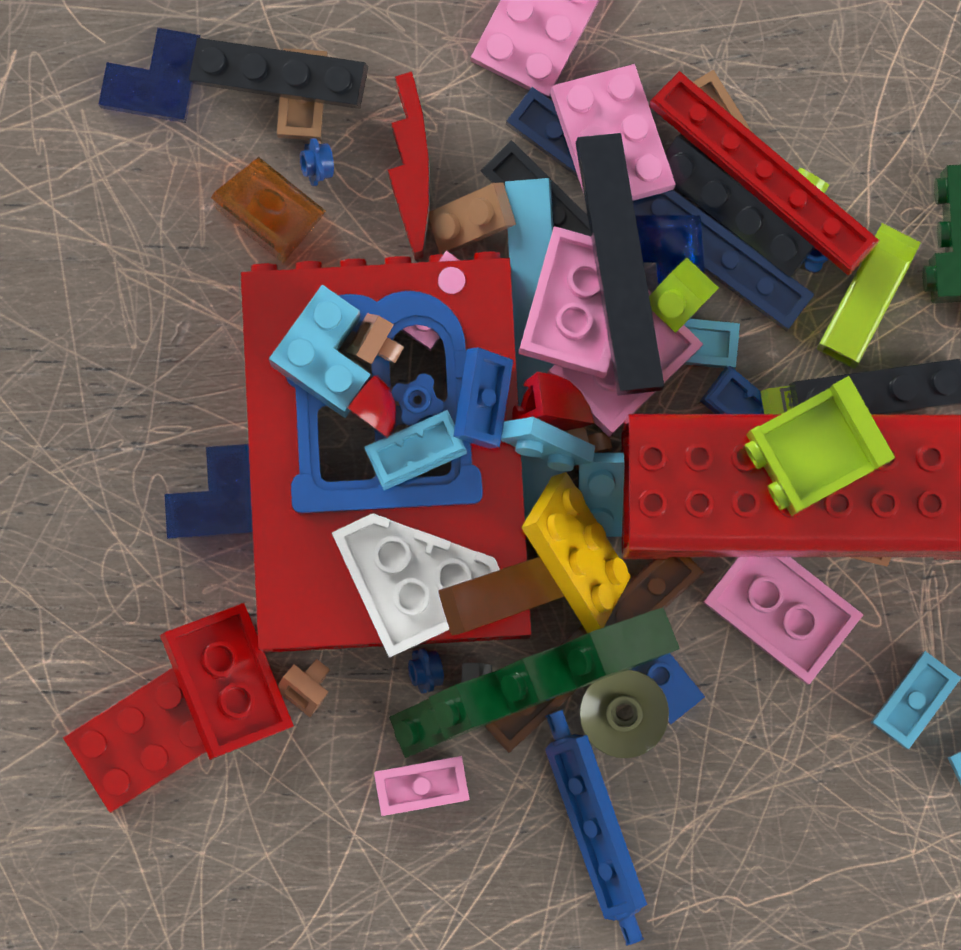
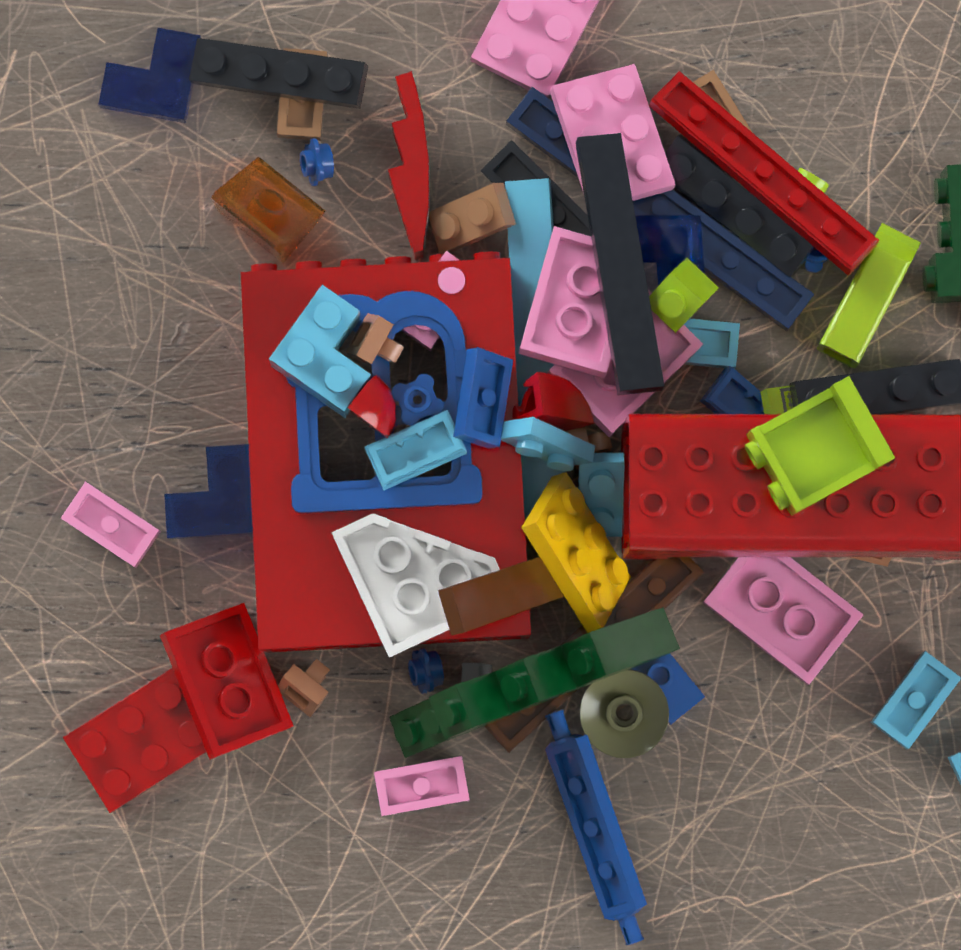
(110, 524): none -> bright pink plate

